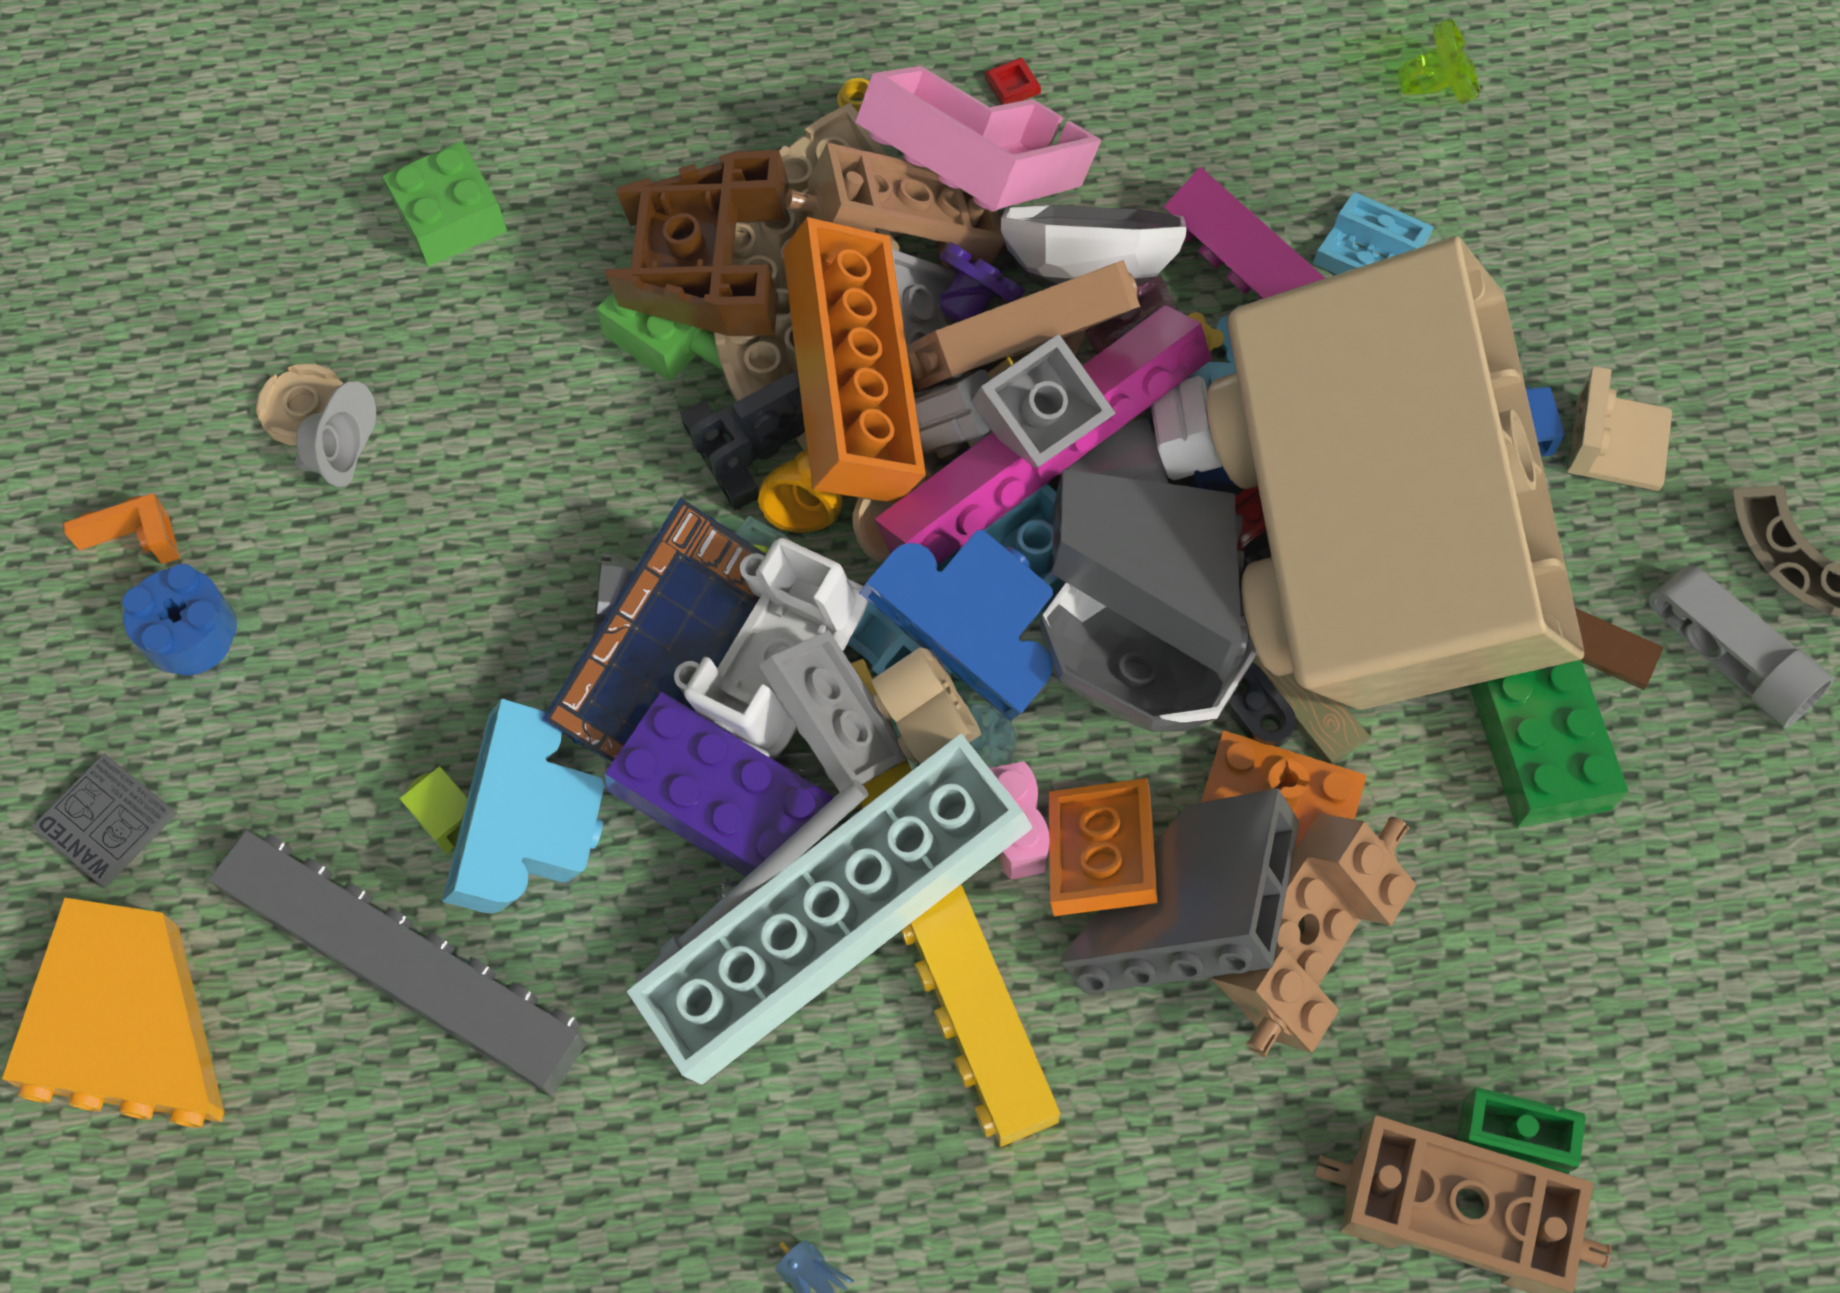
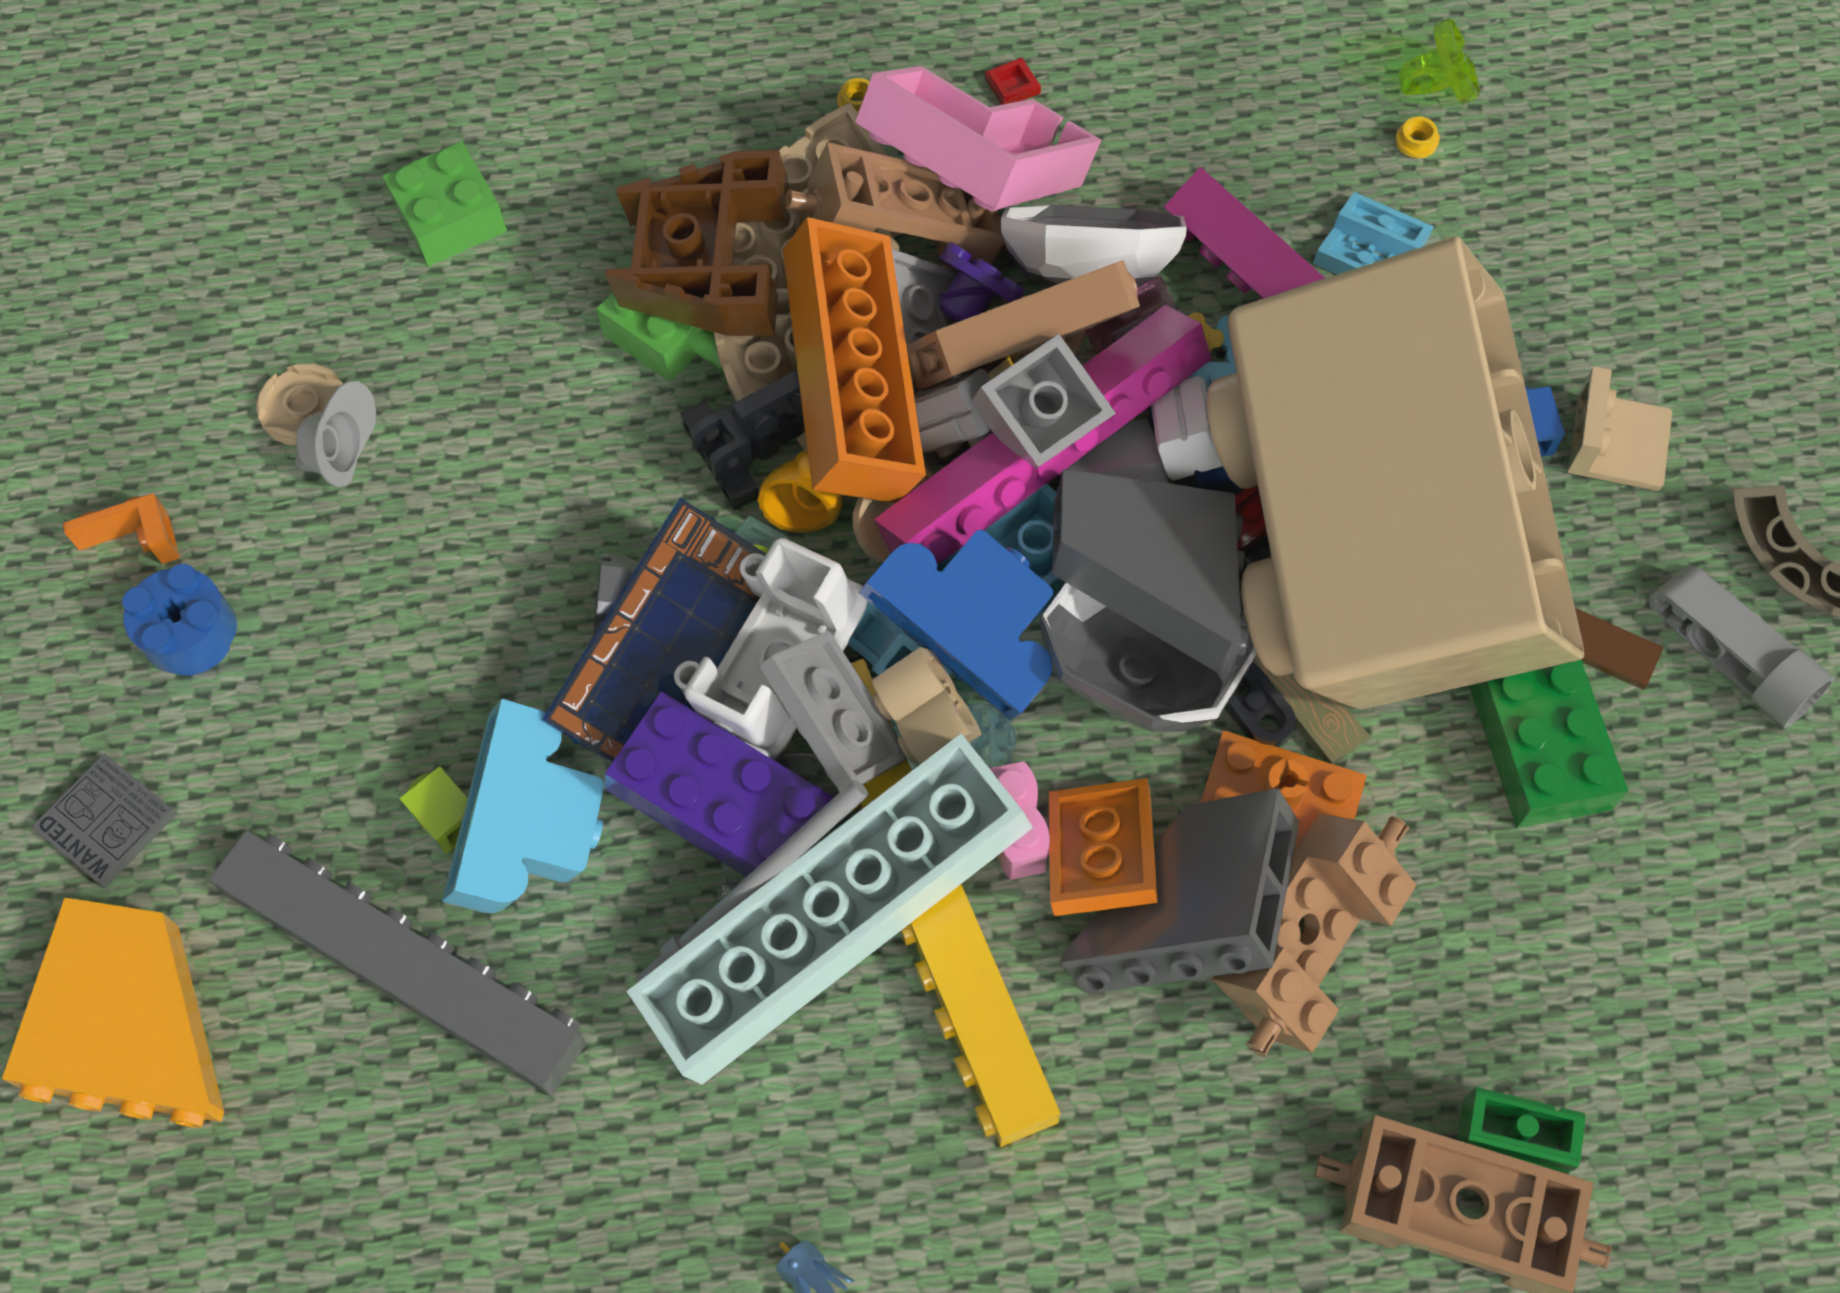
(1417, 127): none -> yellow plate

